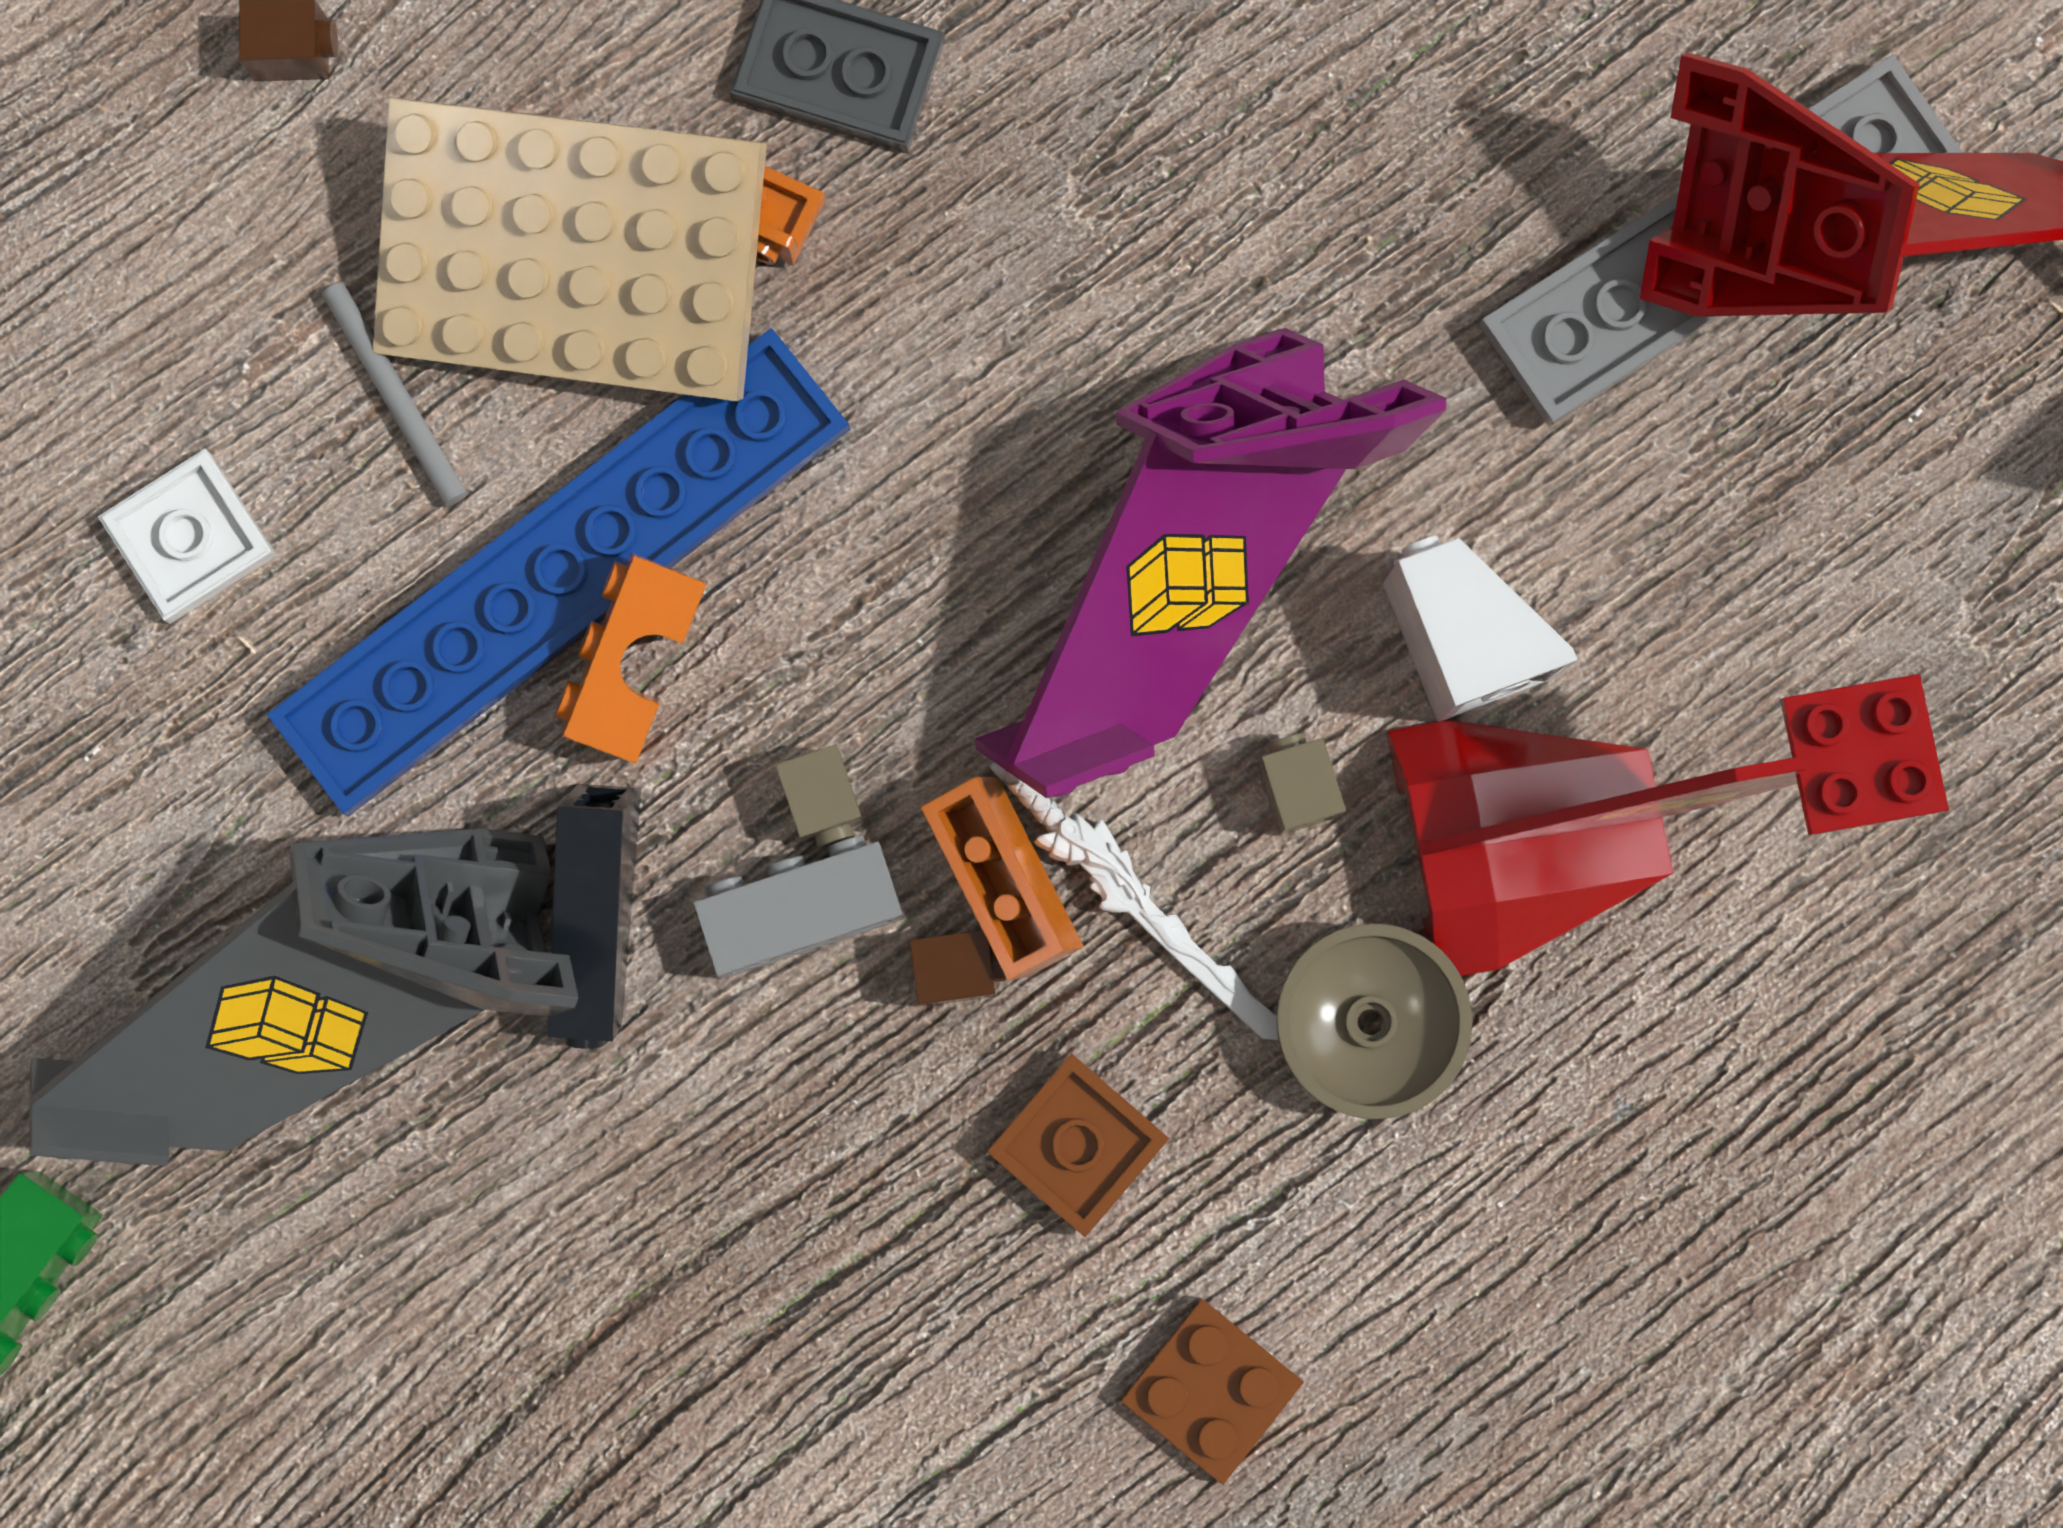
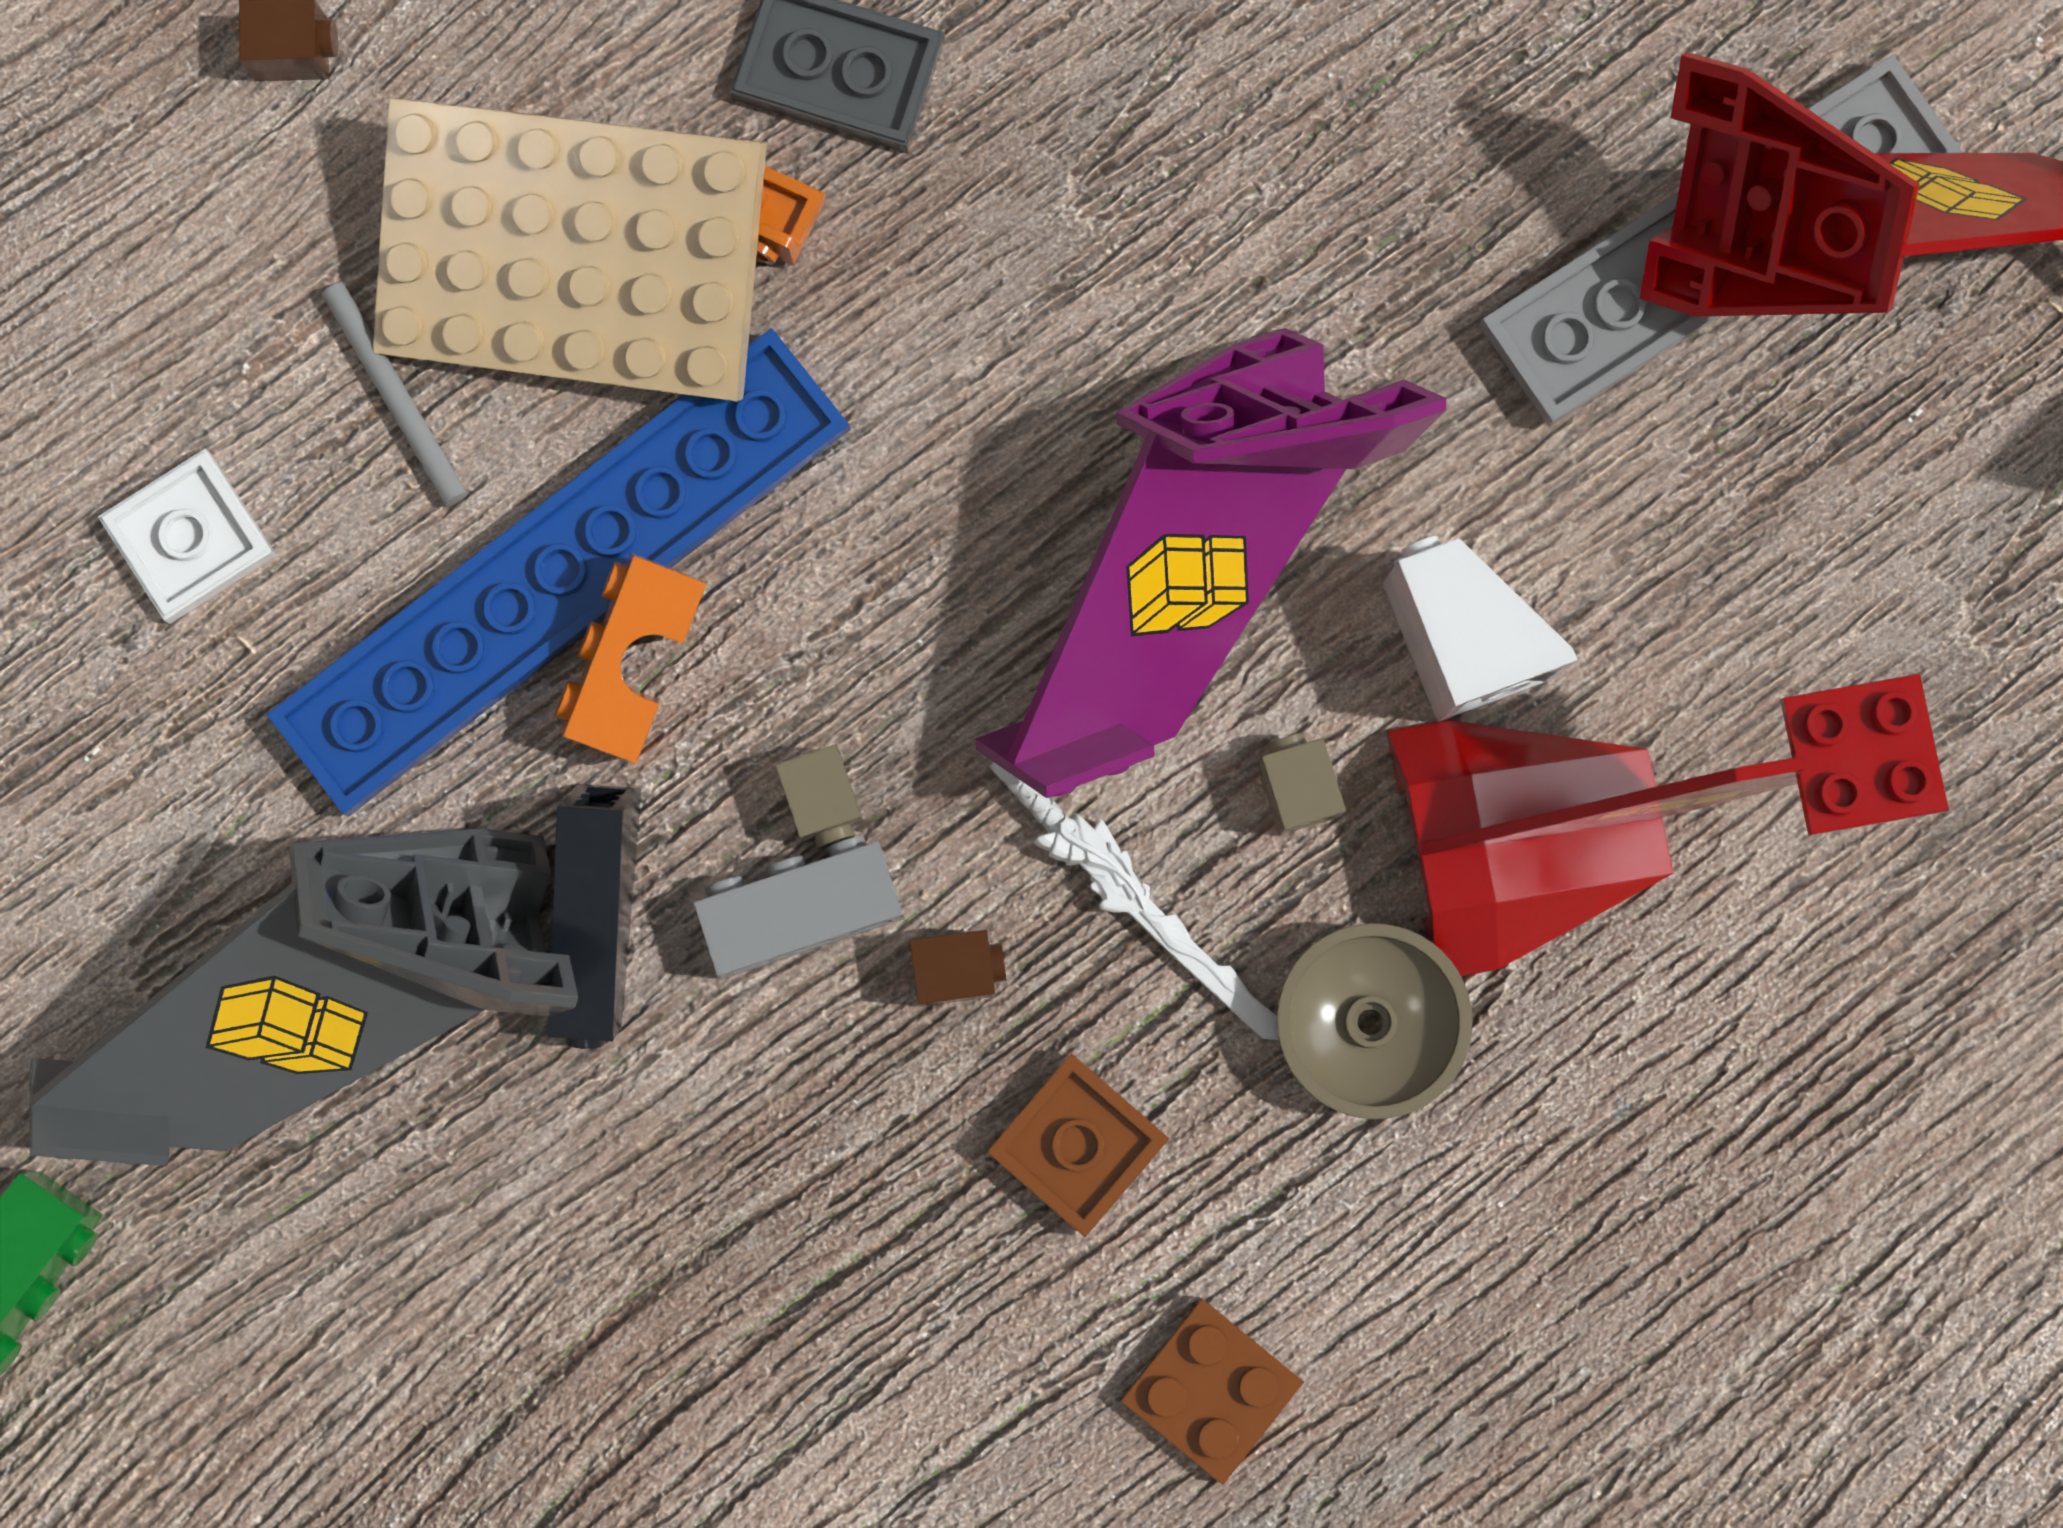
(1002, 877): orange brick -> none

